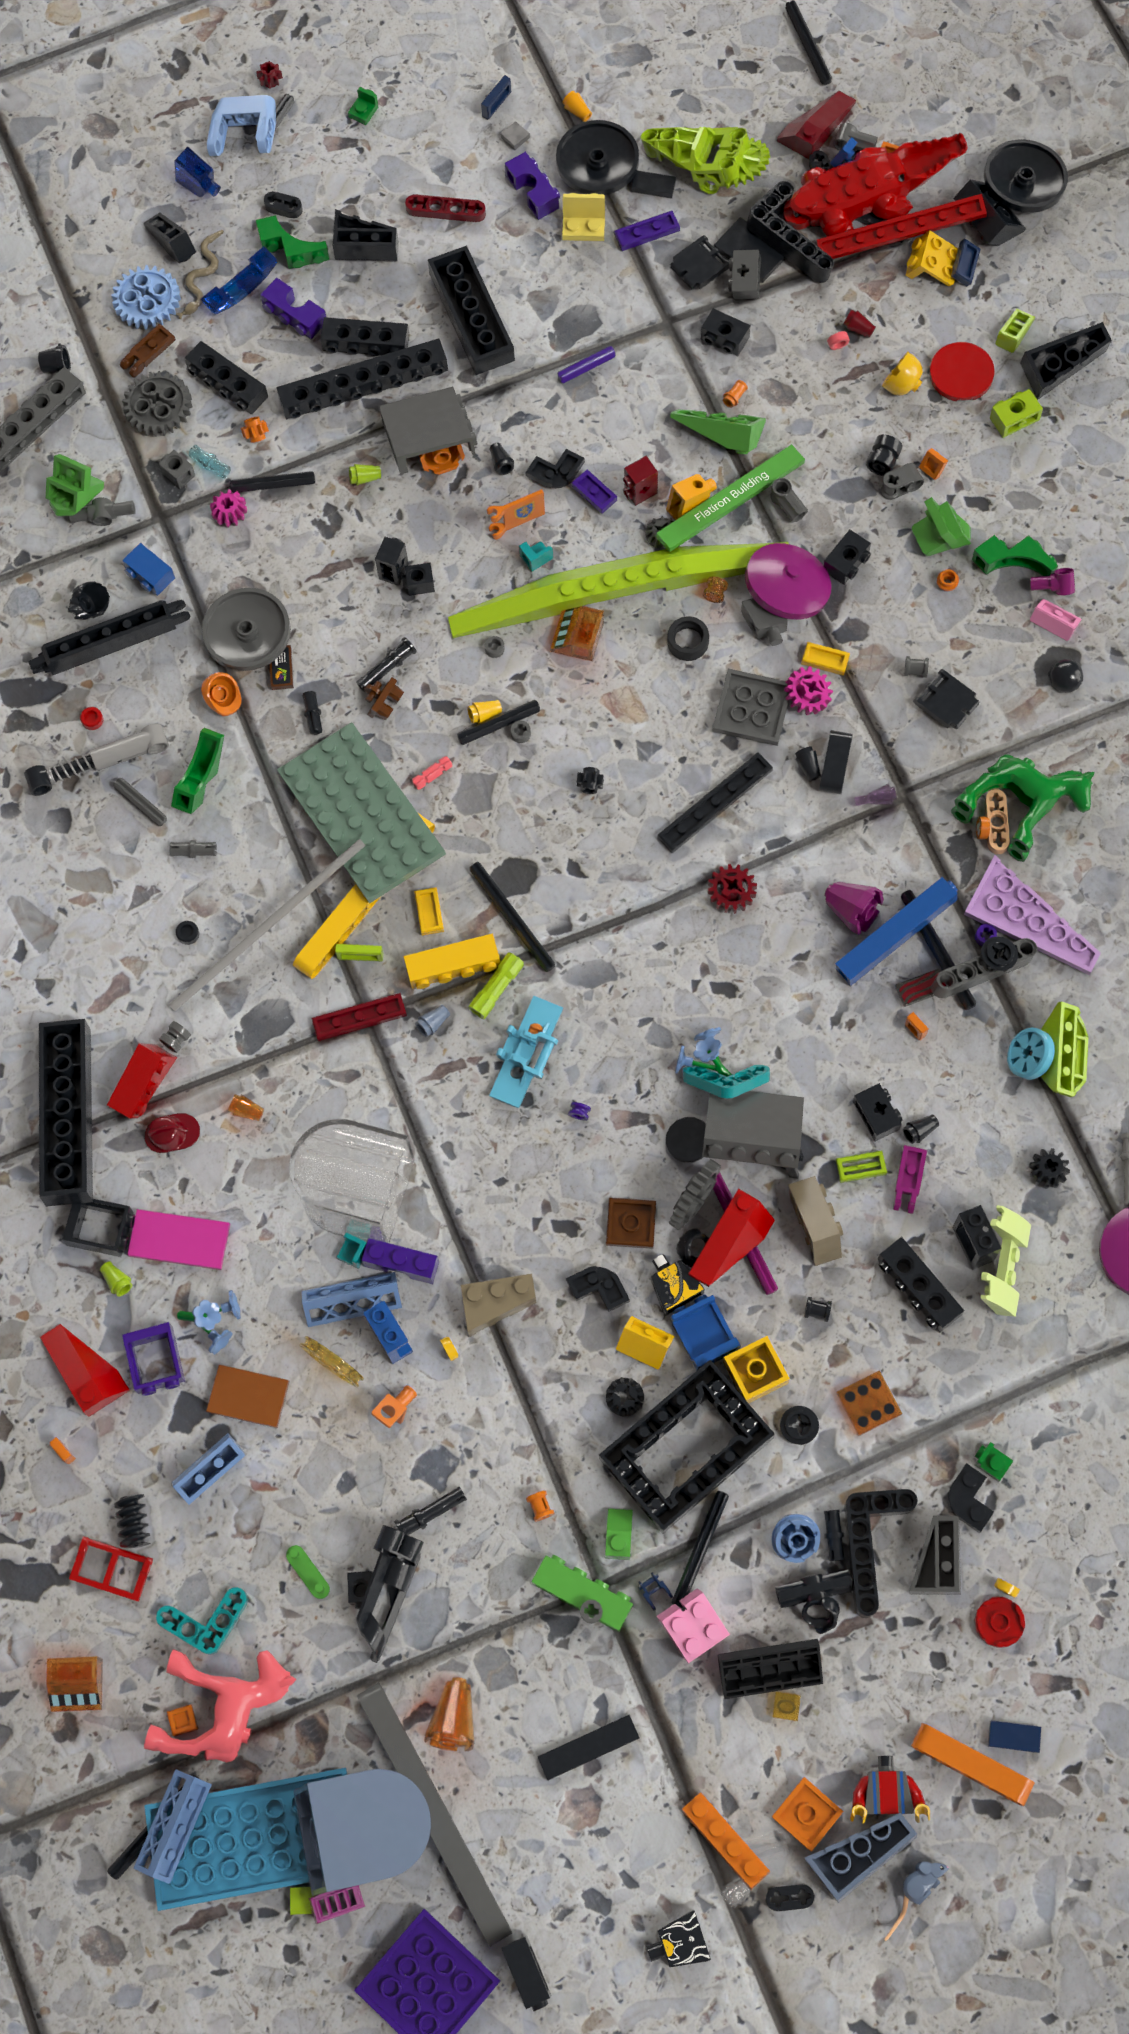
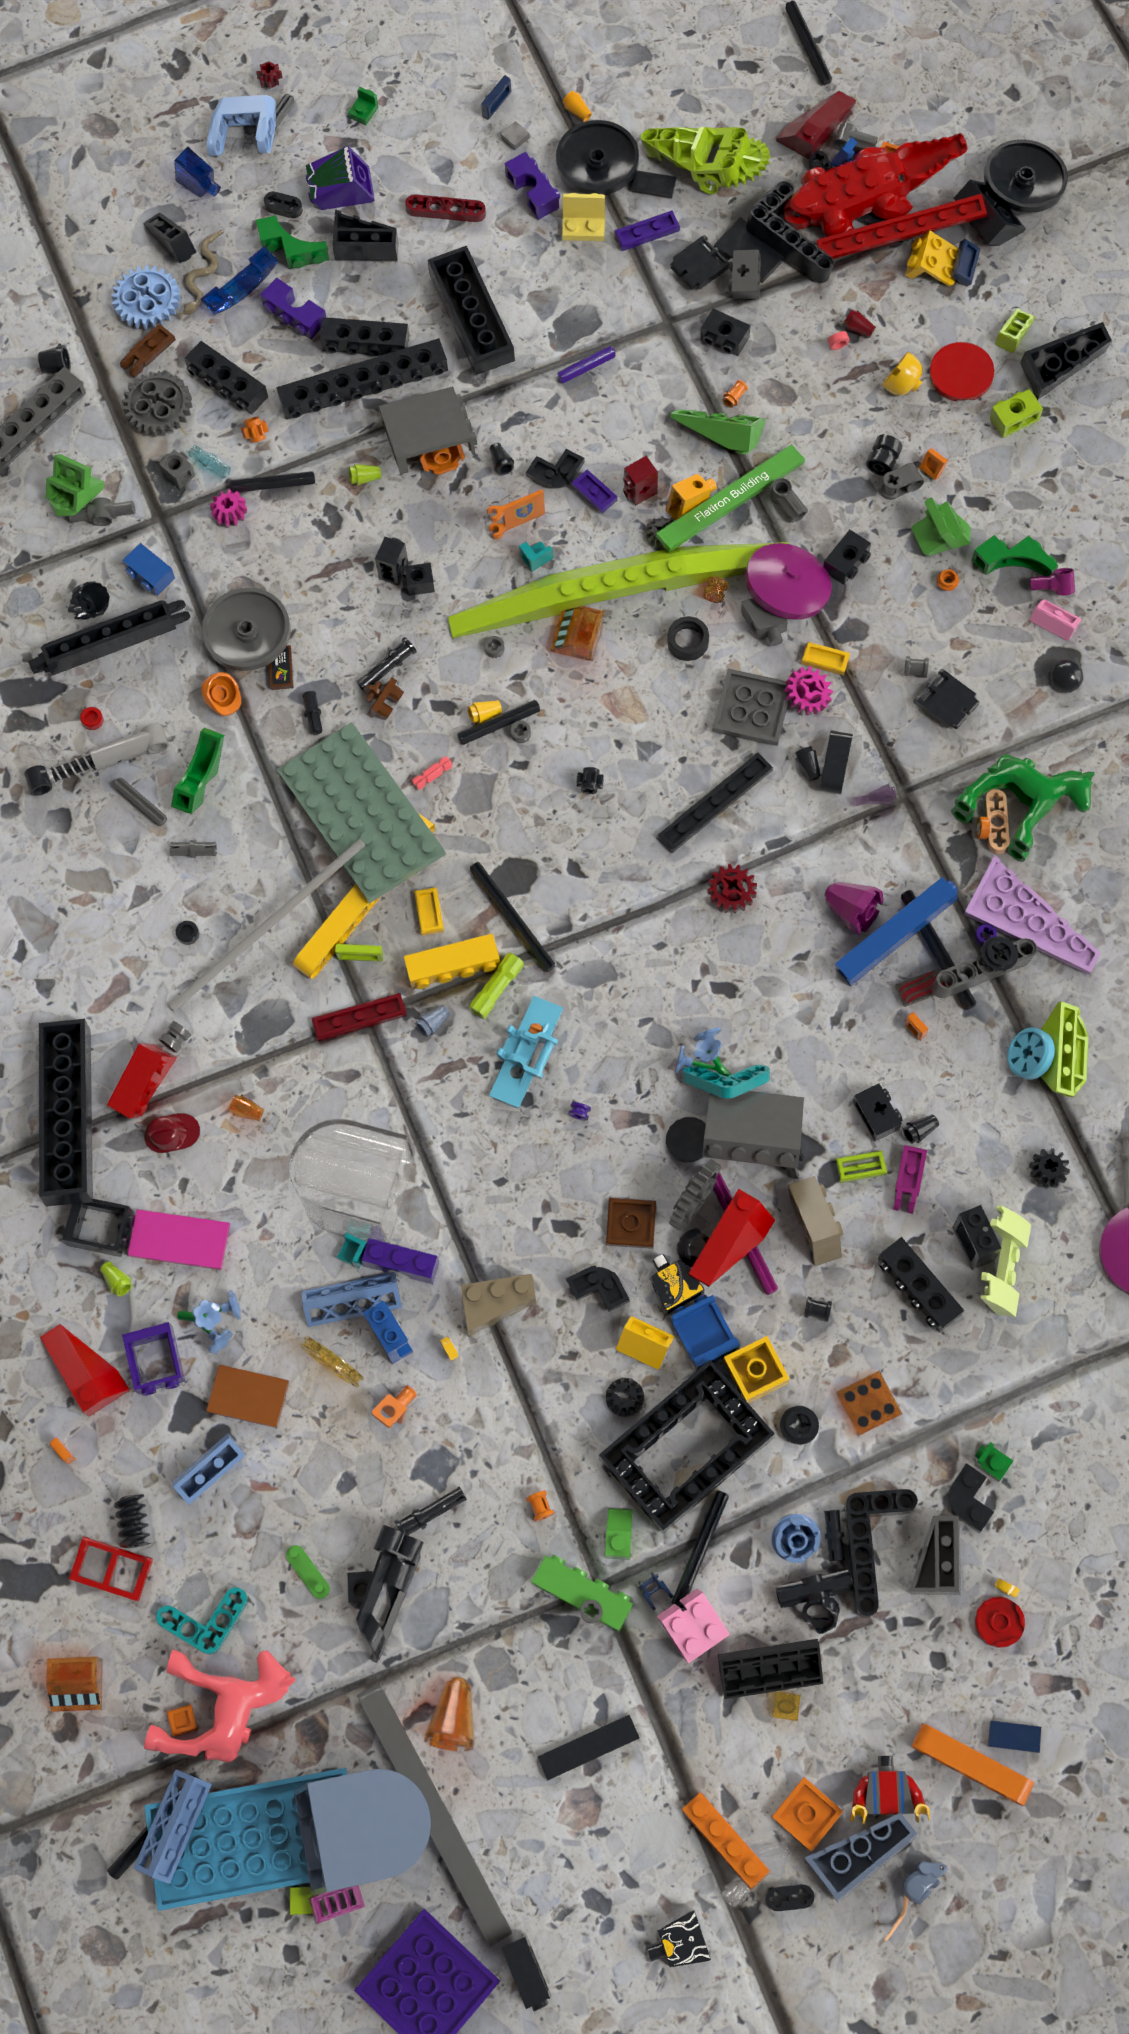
(339, 180): none -> dark purple slope

